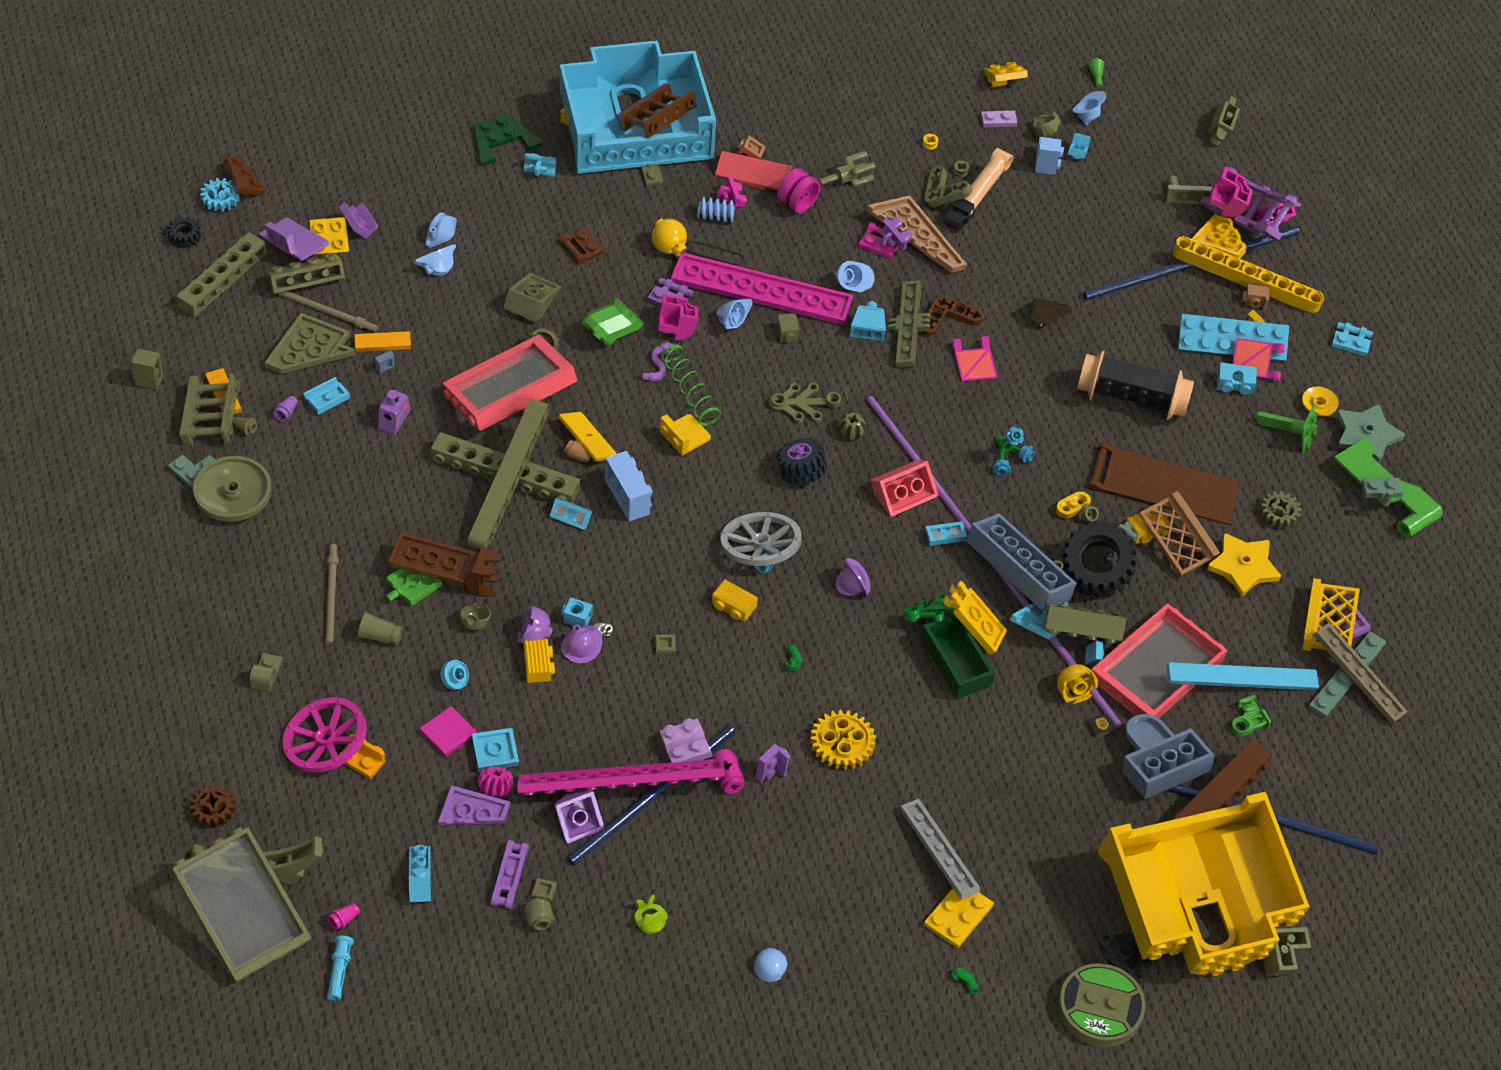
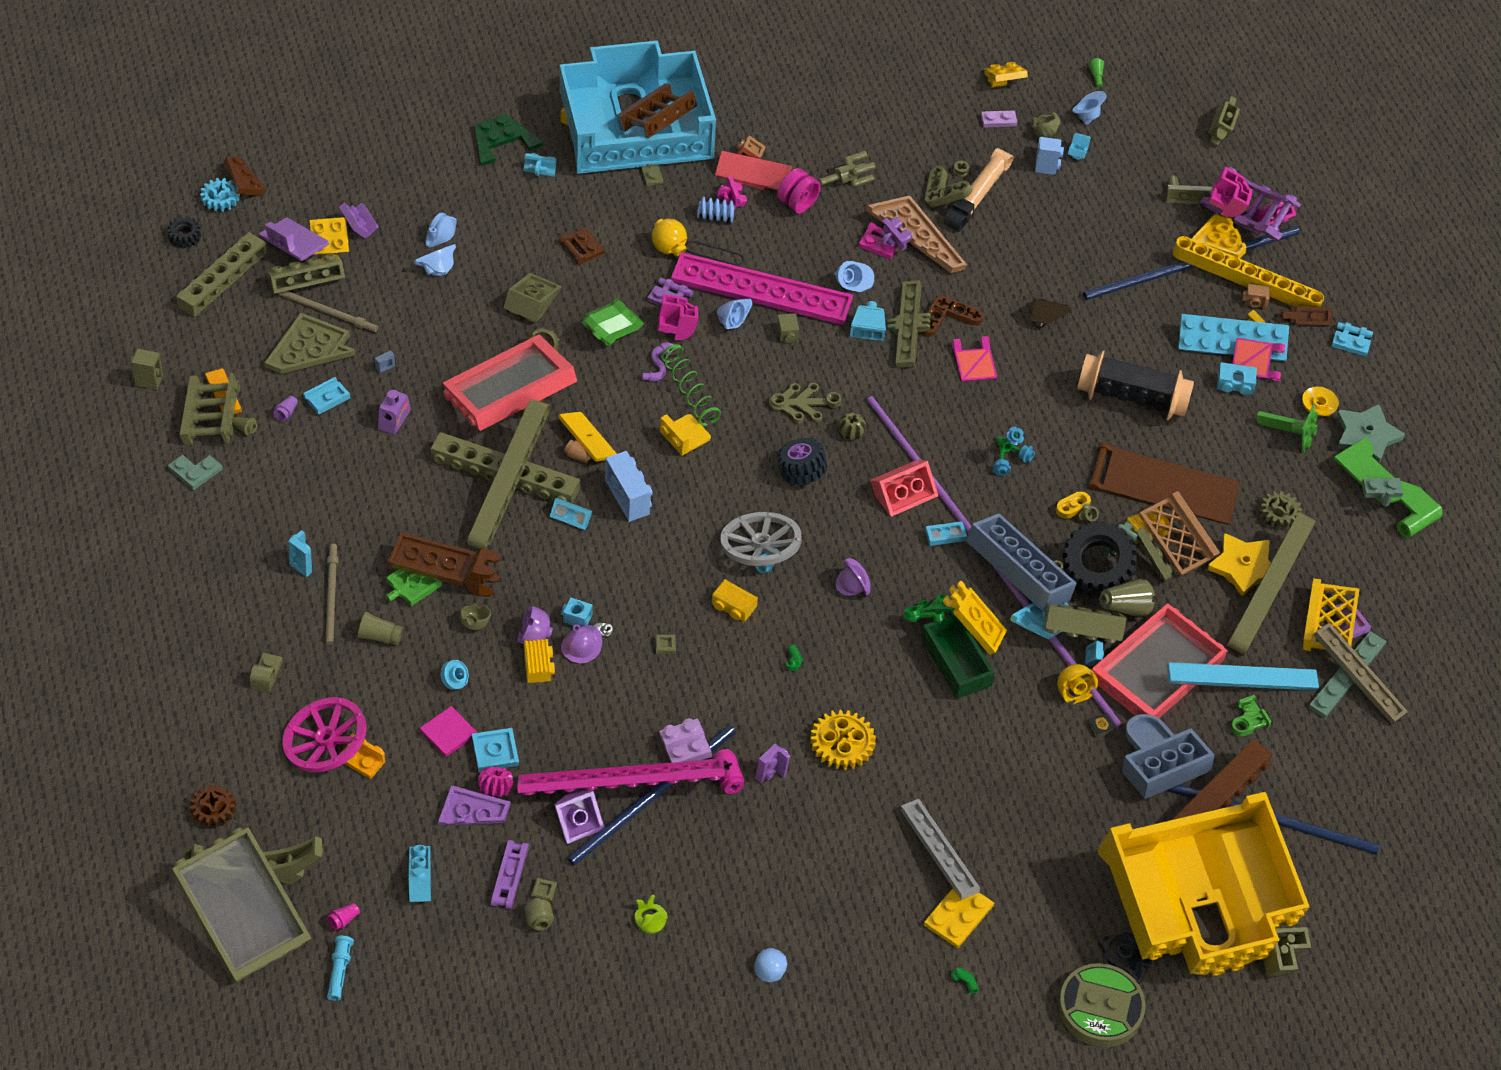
(232, 488): olive dish -> none
(300, 554): none -> medium azure bracket
(382, 341): light orange tile -> none
(929, 138): yellow bush -> none
(1129, 598): none -> olive cone
(1154, 555): none -> olive plate
(1271, 583): none -> olive beam
(1308, 315): none -> reddish brown hinge

